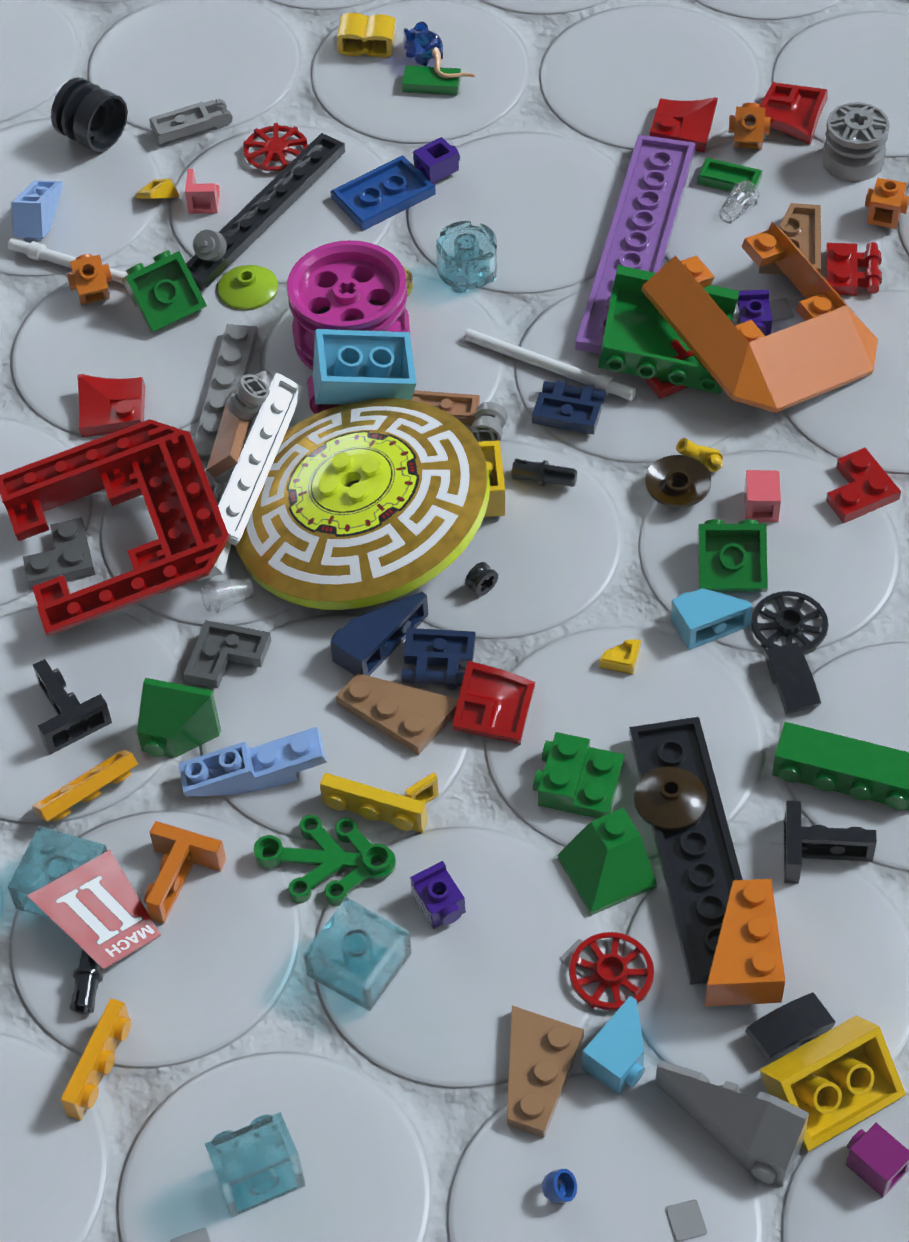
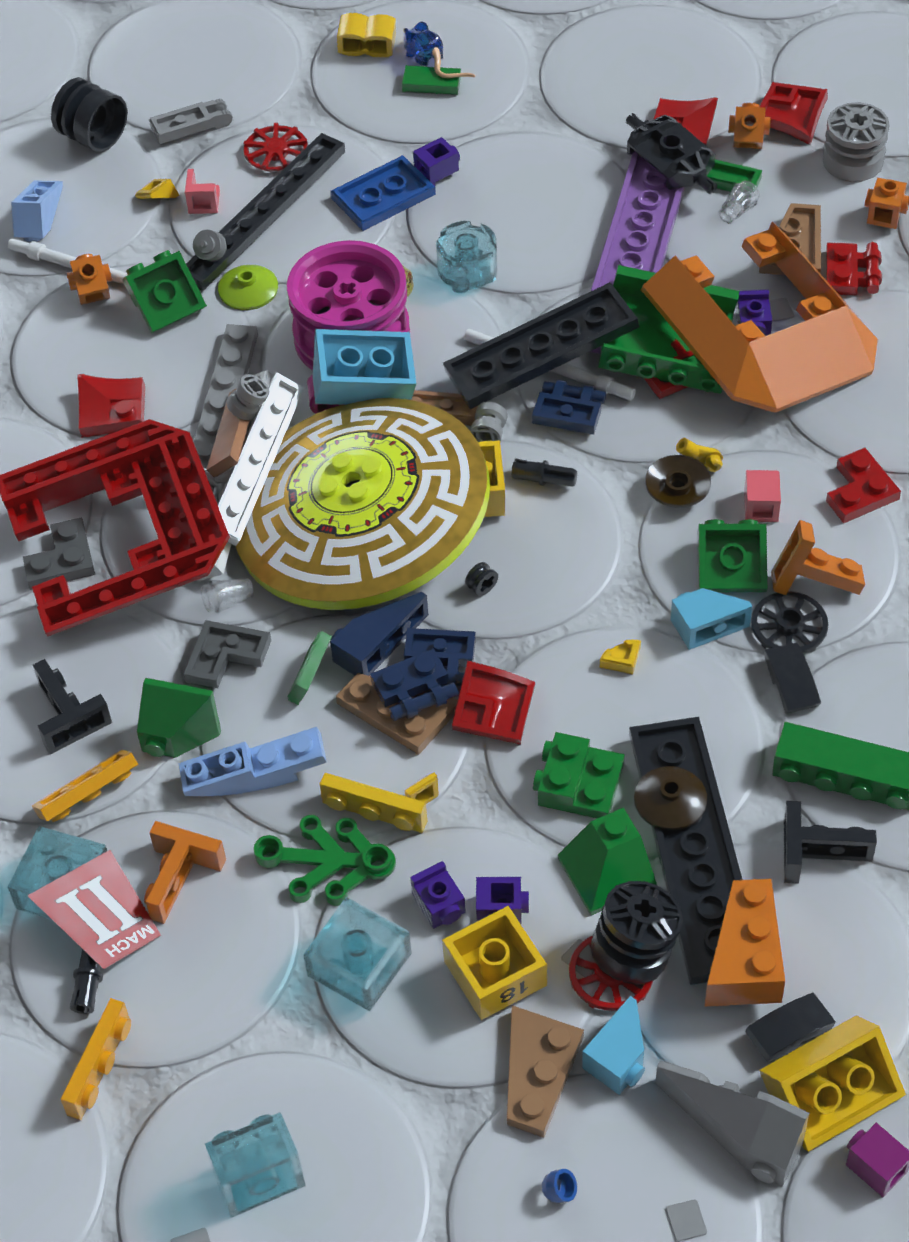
(309, 667): none -> green tile
(411, 678): none -> dark blue plate
(494, 962): none -> yellow brick
(499, 892): none -> dark purple brick
(540, 345): none -> black plate
(636, 932): none -> black wheel
(681, 165): none -> black plate
(813, 563): none -> orange bracket

